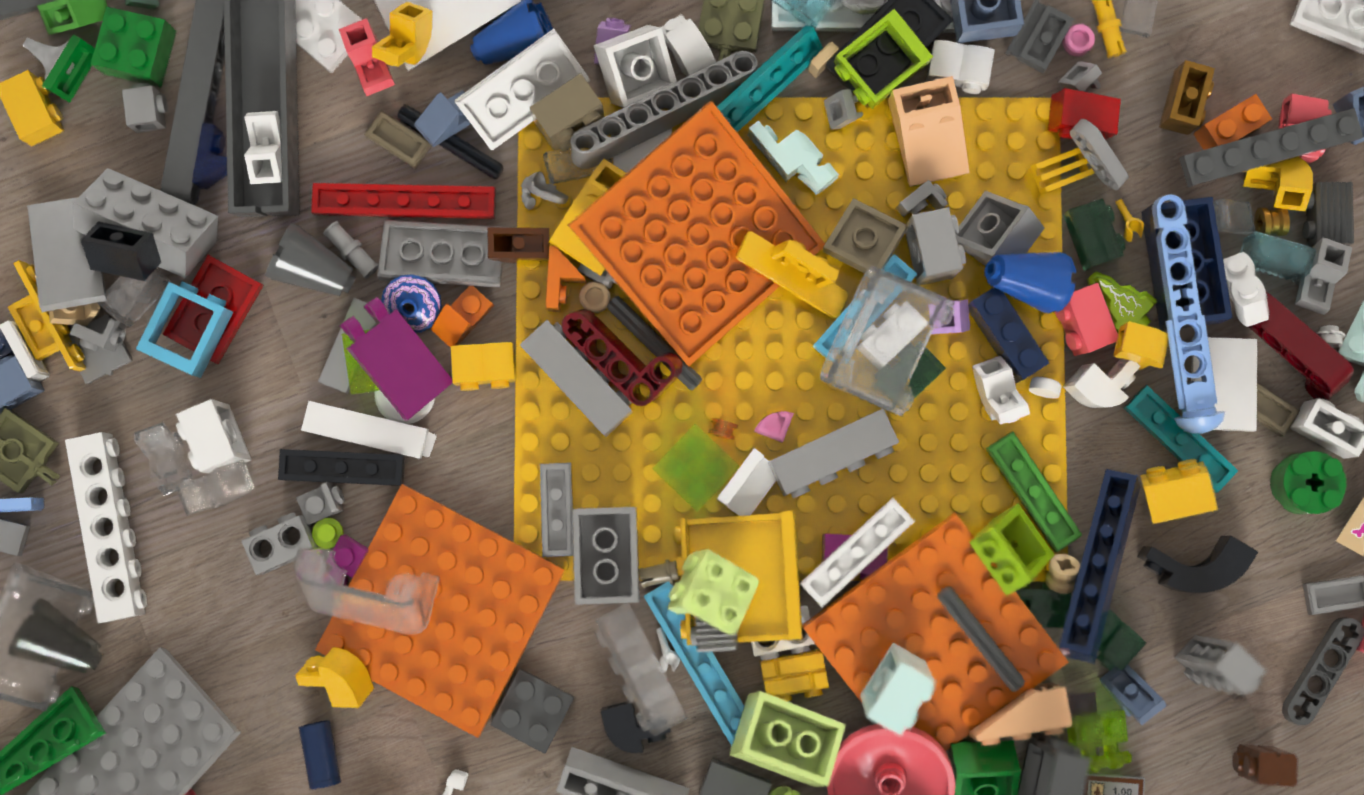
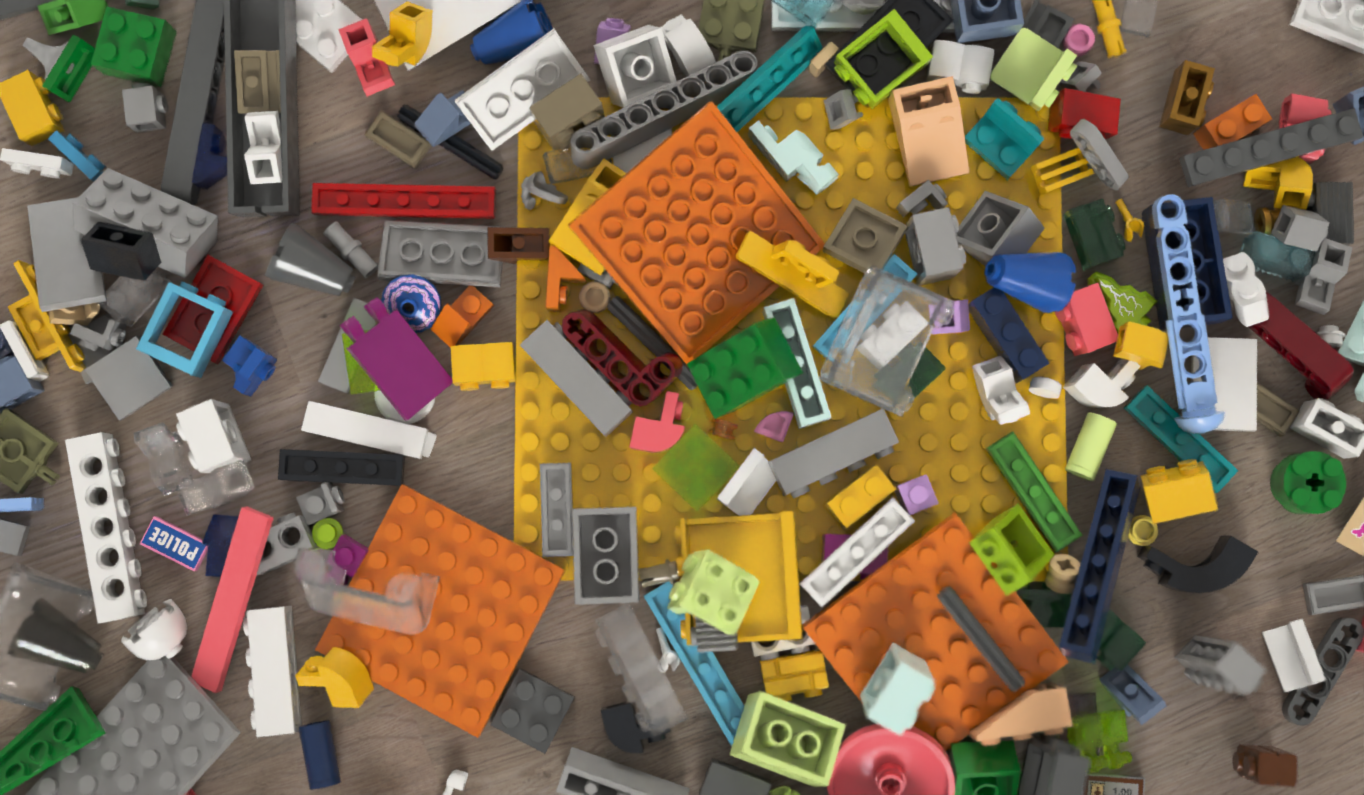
(25, 161): none -> white plate
(71, 148): none -> dark azure plate
(128, 379): none -> light grey tile
(157, 633): none -> white cylinder
(174, 543): none -> tile
(218, 539): none -> clear blue slope
(231, 598): none -> coral tile
(249, 364): none -> blue brick
(257, 80): none -> dark tan plate
(273, 671): none -> white brick
(661, 435): none -> coral brick
(744, 367): none -> green brick
(806, 389): none -> light aqua brick
(859, 496): none -> yellow brick
(916, 495): none -> lavender brick
(1004, 138): none -> teal bracket
(1033, 69): none -> yellowish green bracket
(1091, 446): none -> yellowish green pin
(1142, 530): none -> light yellow plate
(1293, 656): none -> white panel
(1300, 228): none -> light grey brick

